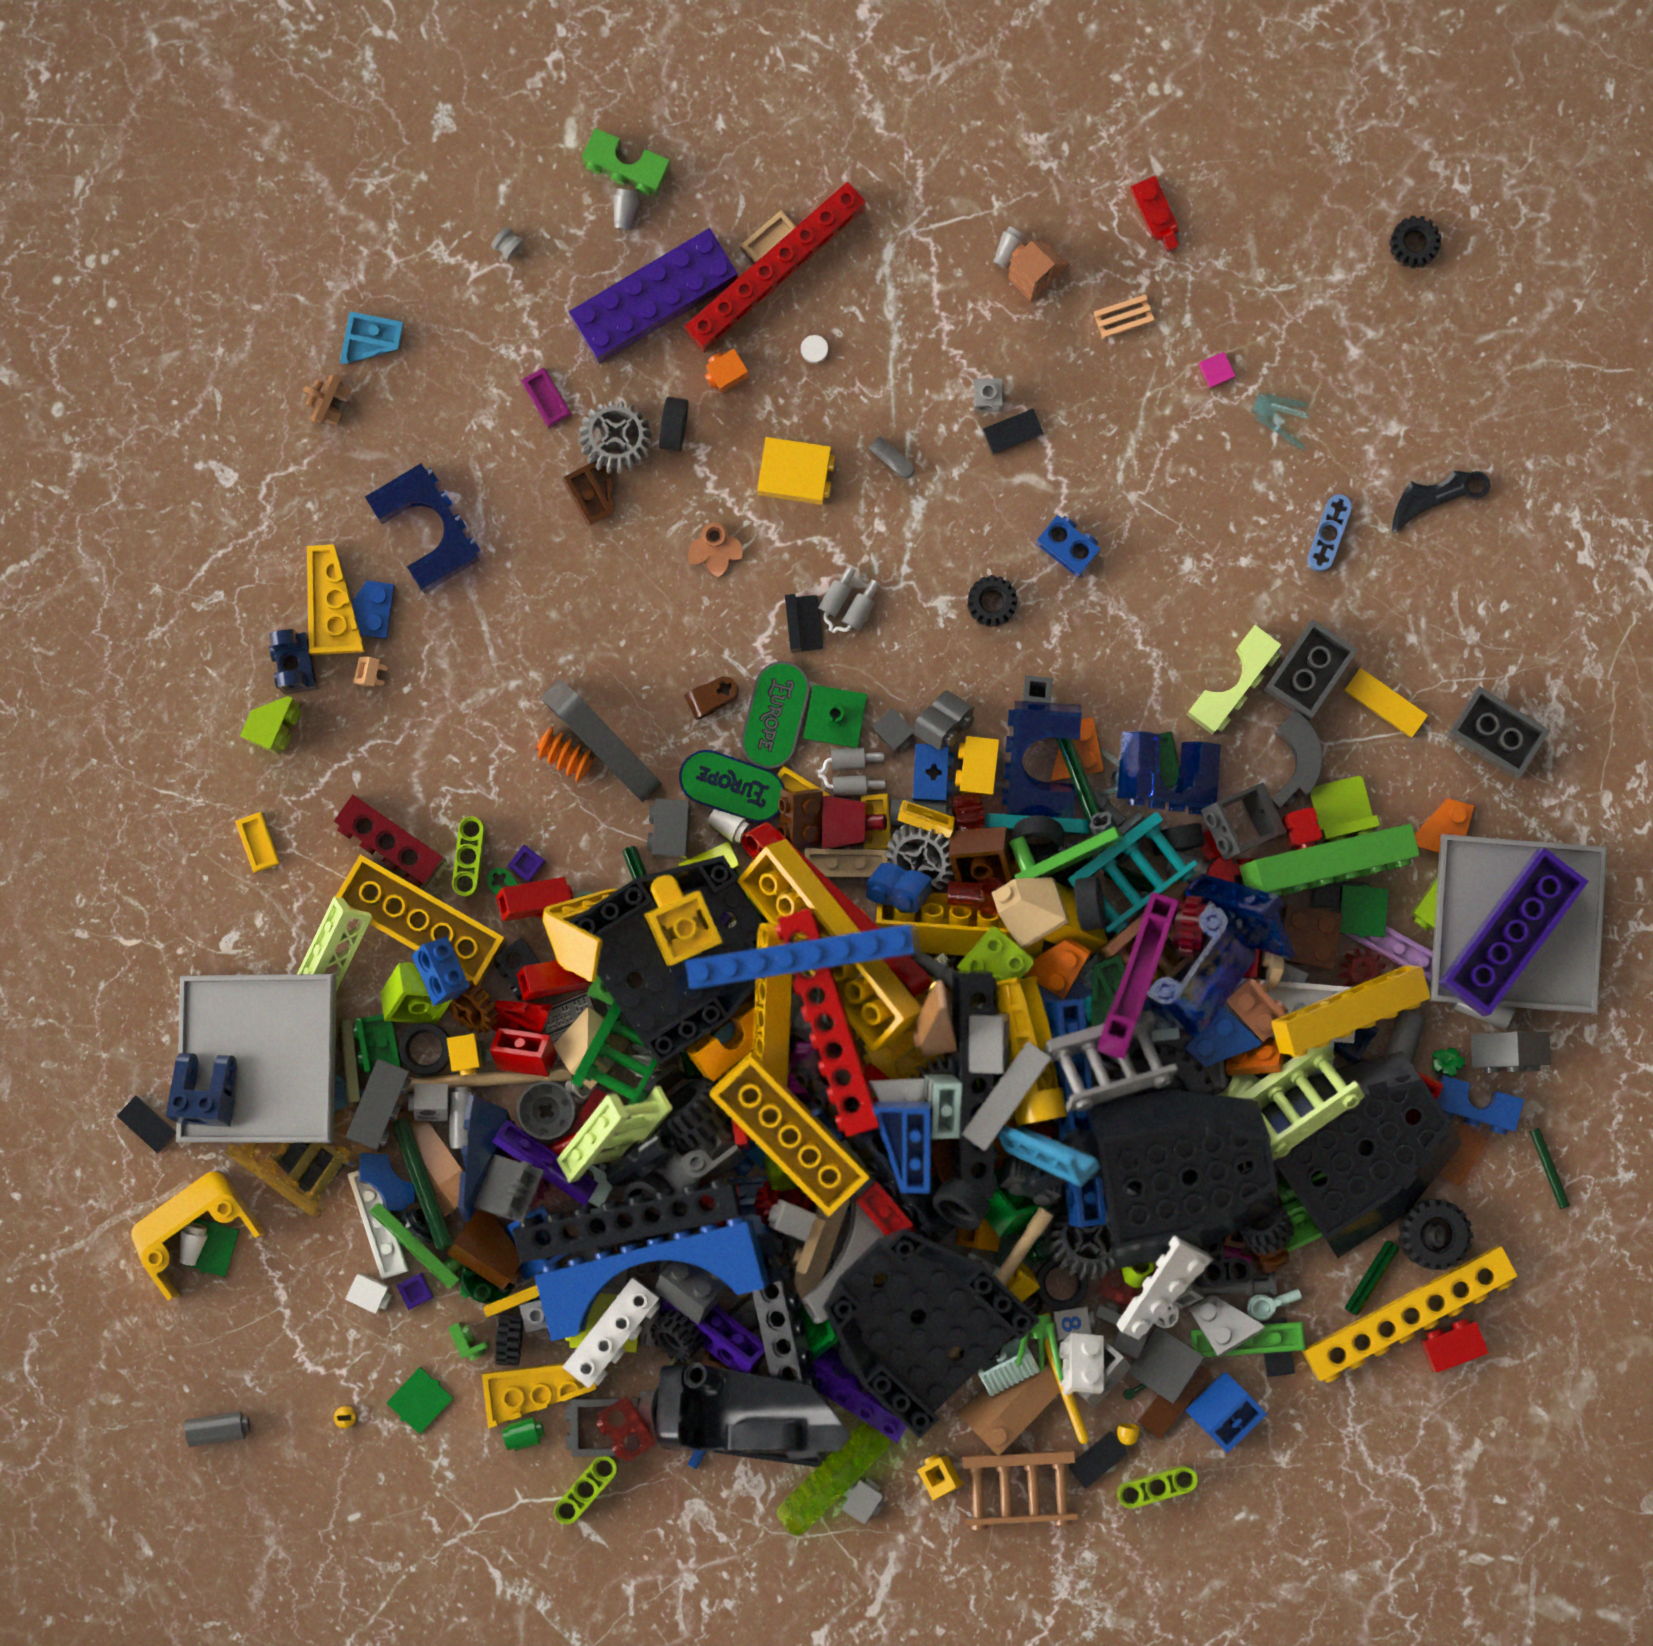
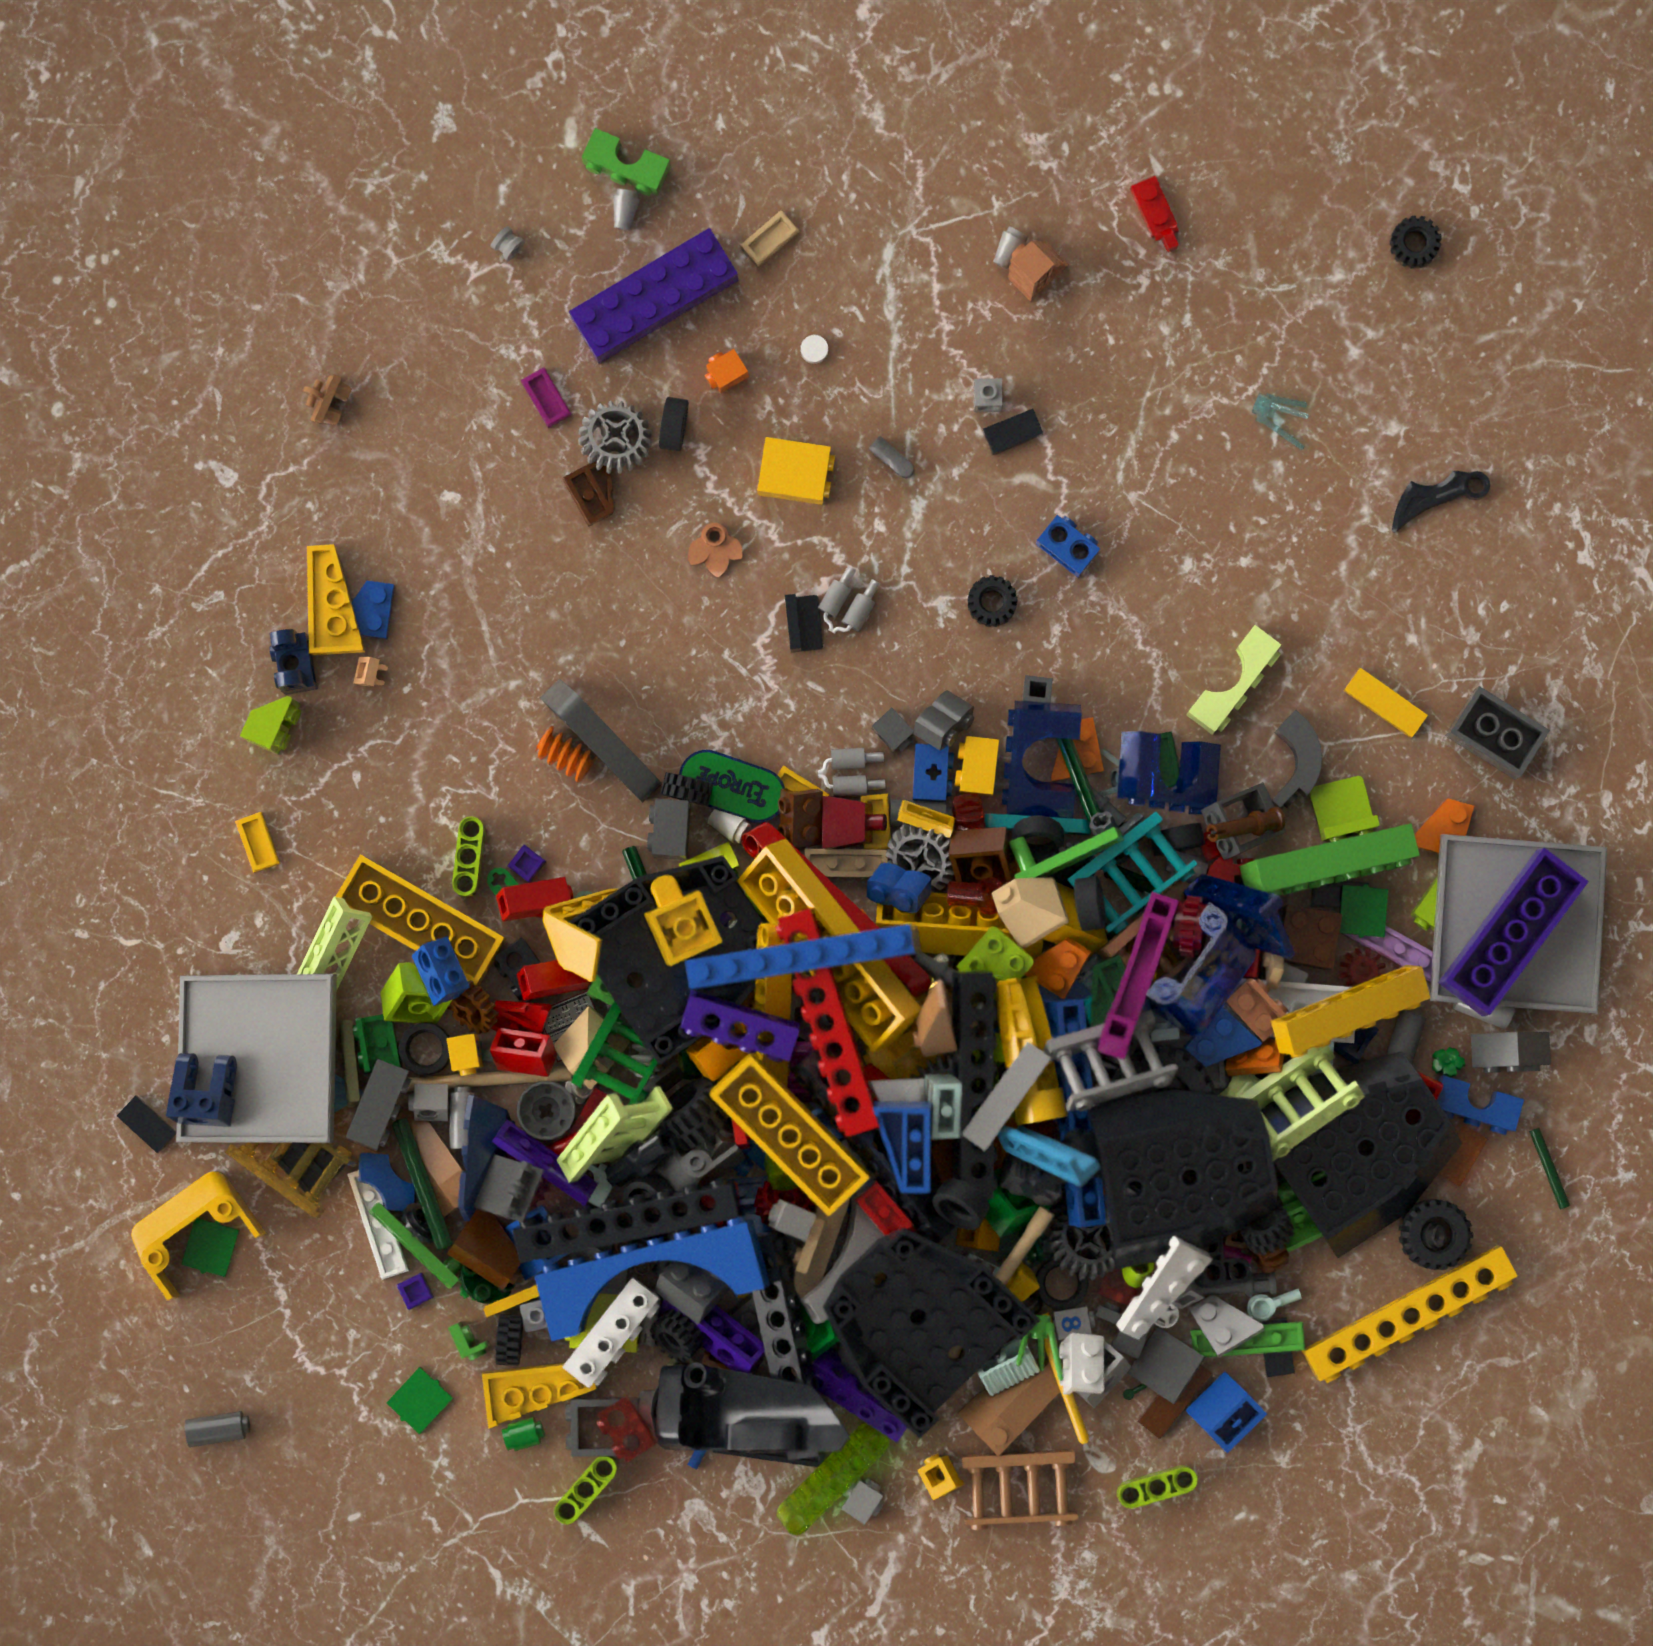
(191, 1243): white cone -> none
(342, 1411): yellow hinge -> none
(356, 811): dark red brick -> none
(369, 337): dark azure wing -> none
(369, 1293): white brick -> none
(418, 489): clear blue arch -> none
(687, 788): none -> black tyre
(702, 1004): none -> dark purple brick
(706, 698): reddish brown piece -> none
(775, 266): red brick -> none
(775, 715): green tile -> none
(835, 716): green tile -> none
(989, 1044): light grey panel -> none
(1098, 1459): black tile -> none
(1121, 306): light nougat tile -> none
(1128, 1433): yellow hinge -> none
(1216, 370): dark pink tile -> none
(1255, 823): none -> reddish brown pin
(1302, 828): red brick -> none
(1310, 670): dark grey brick -> none
(1329, 511): medium blue beam -> none
(1371, 1278): dark green axle -> none
(1453, 1345): red brick -> none

